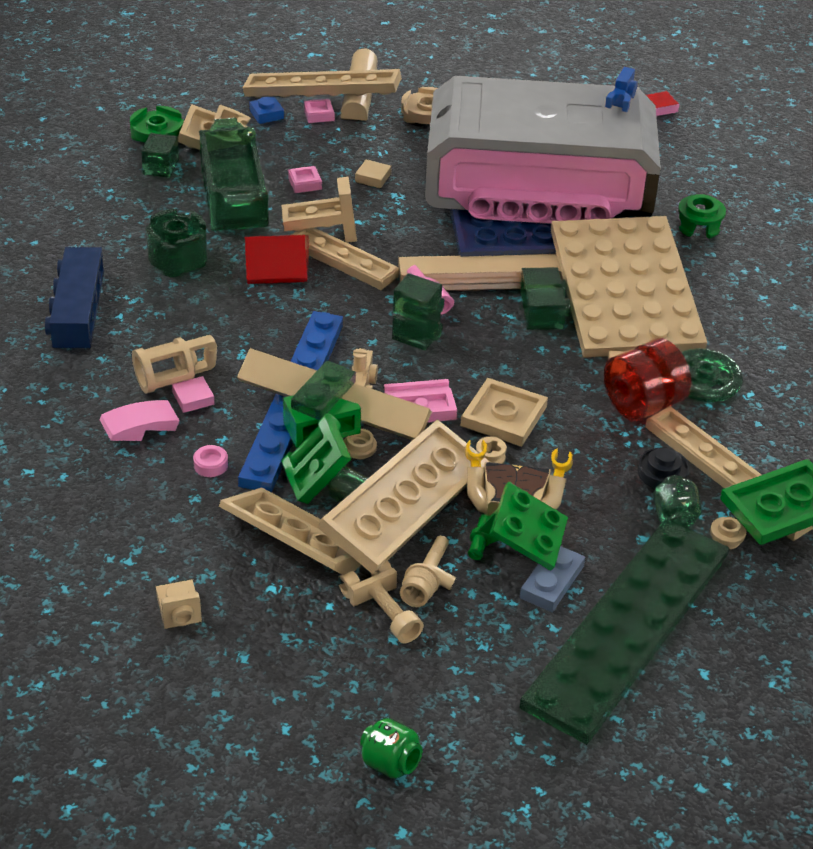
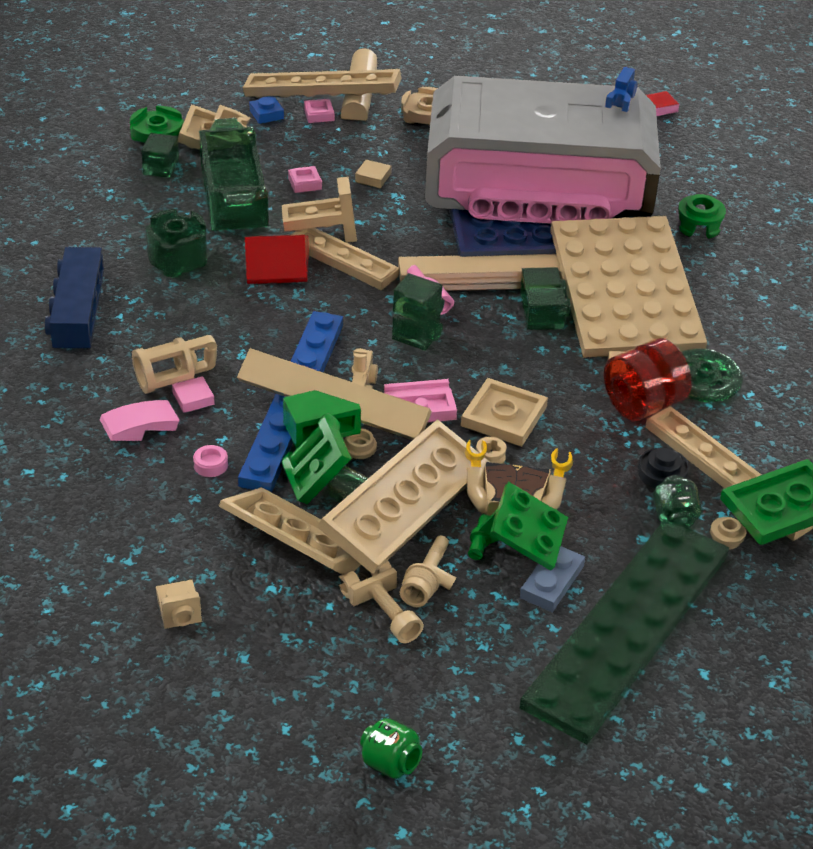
(323, 390): clear green plate -> none

